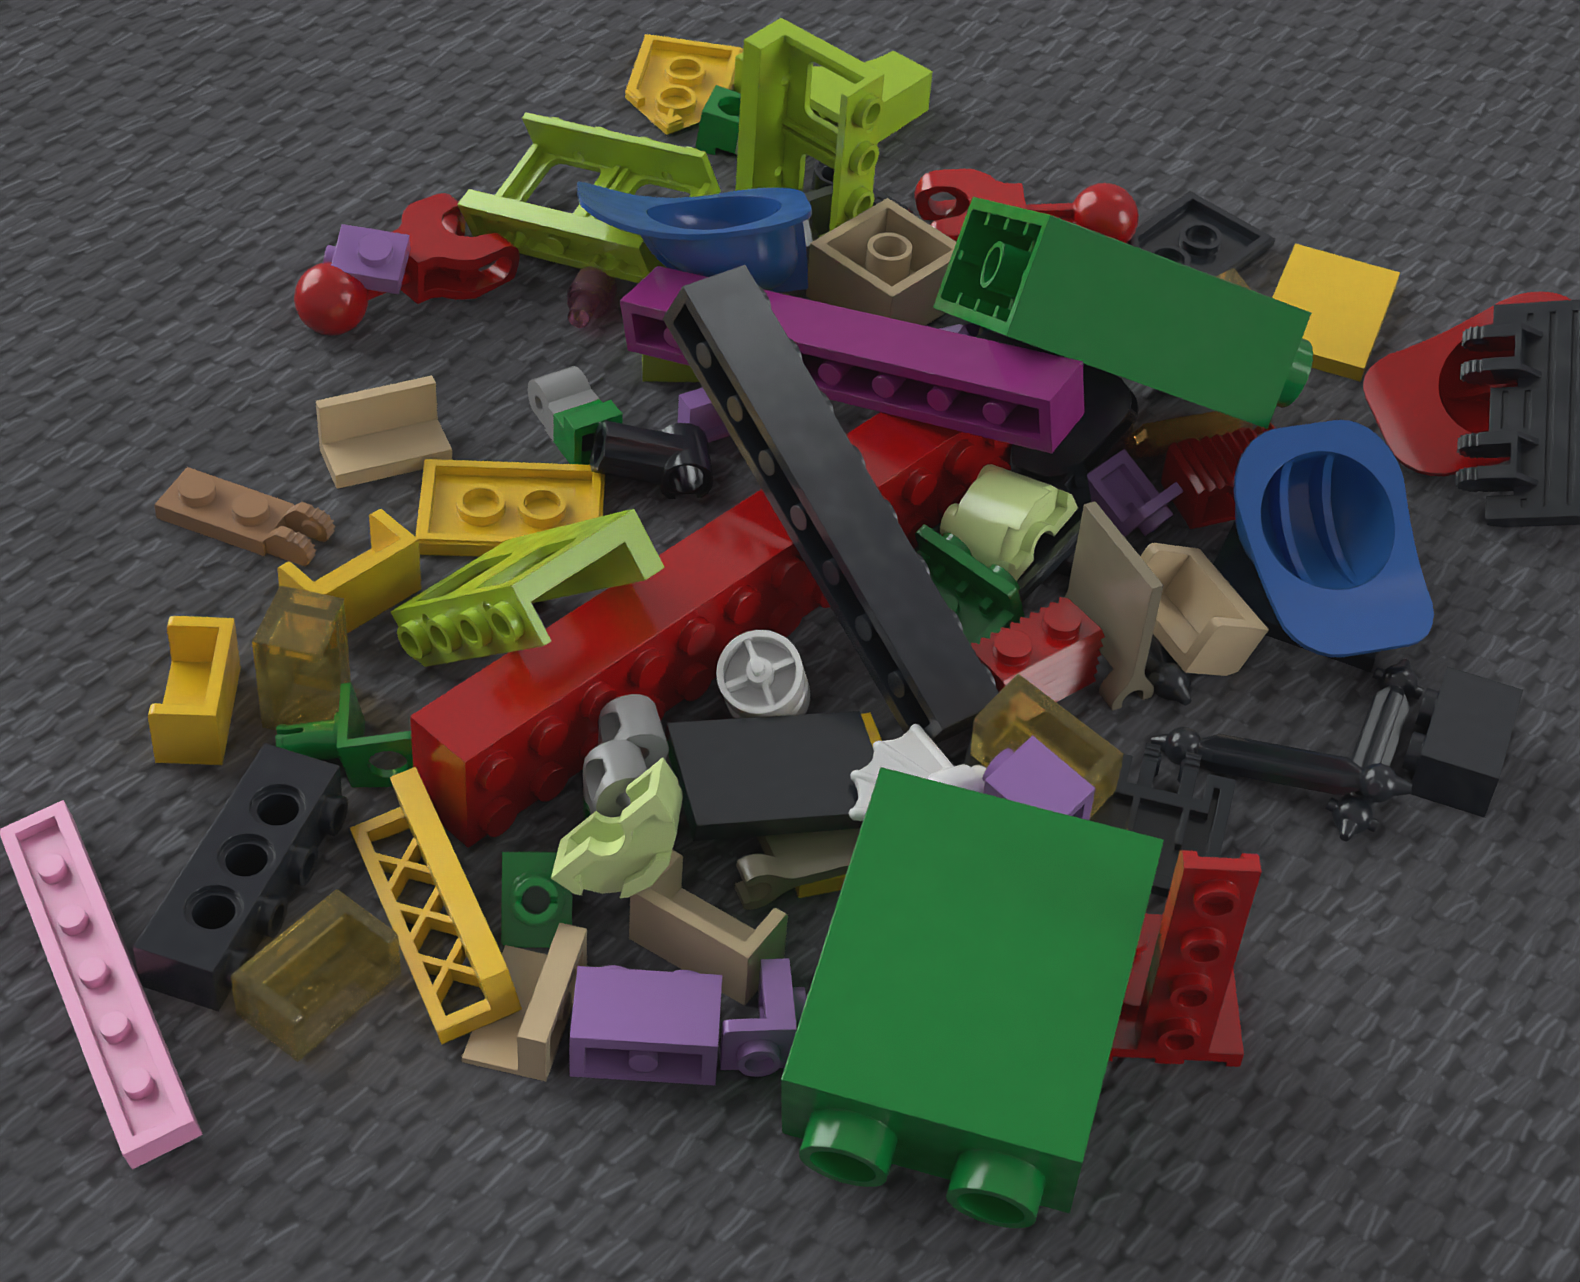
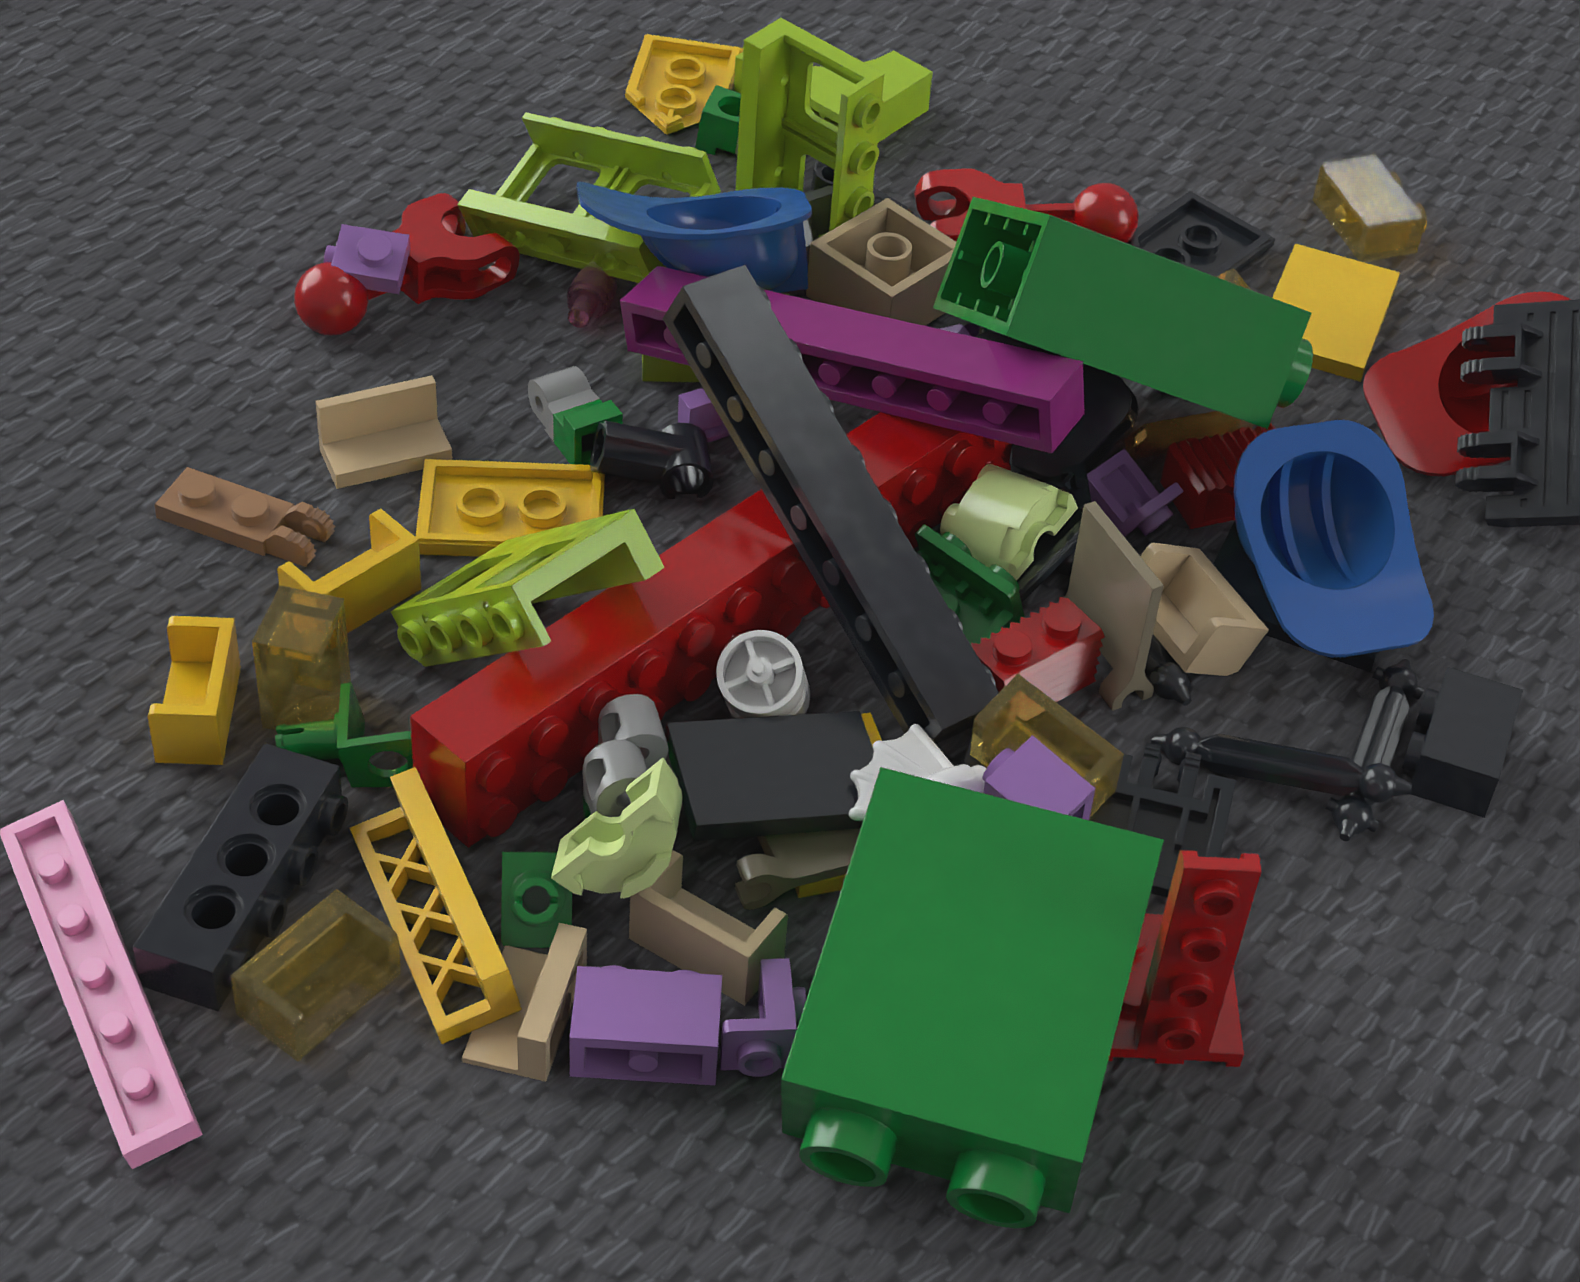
(1369, 208): none -> clear yellow brick

